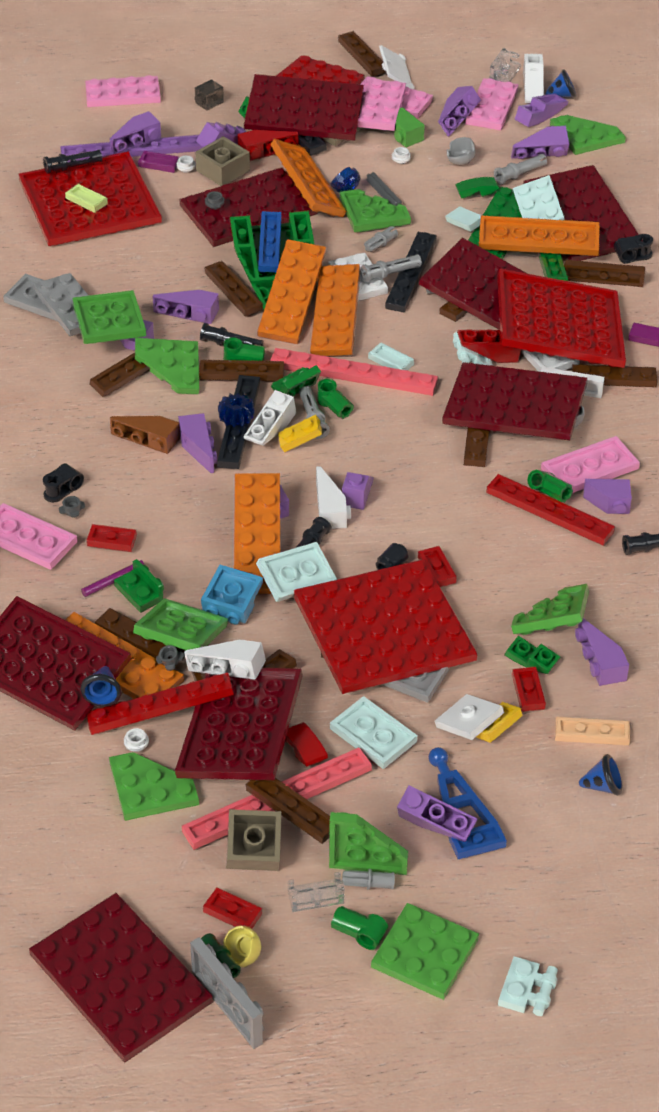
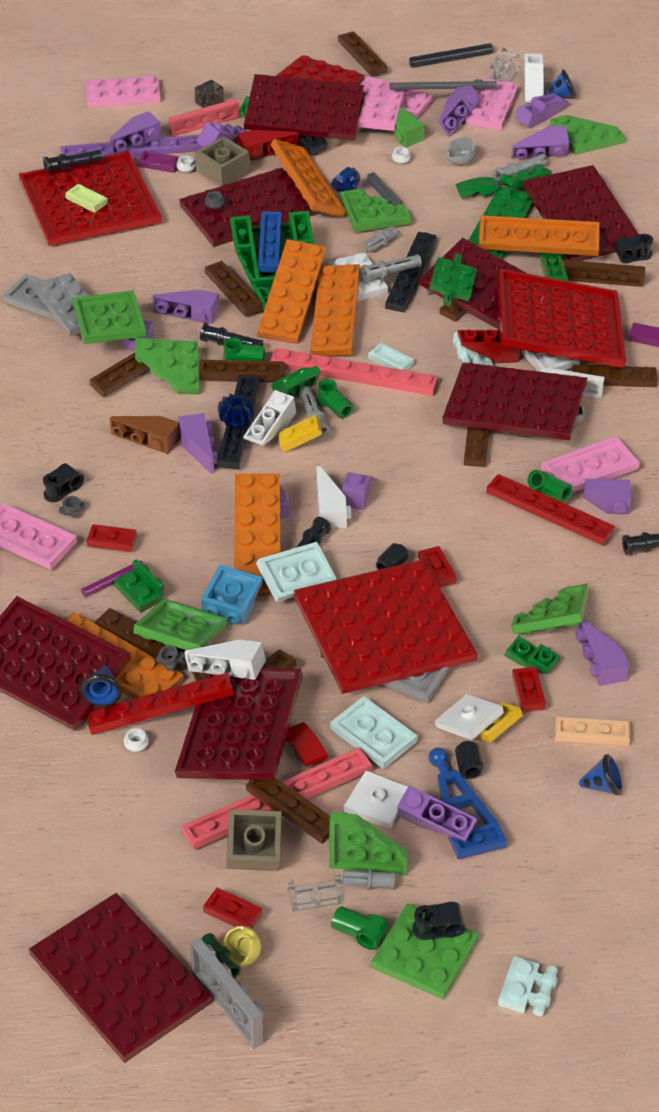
(149, 787): bright green plate -> none
(198, 118): none -> coral plate
(376, 799): none -> white plate
(395, 66): white door -> none
(441, 919): none -> black piece
(451, 55): none -> black axle
(453, 279): none -> green plate
(464, 218): light aqua tile -> none
(469, 759): none -> black brick
(478, 85): none -> dark grey bar
(516, 180): none -> green plate
(538, 200): light aqua plate -> none

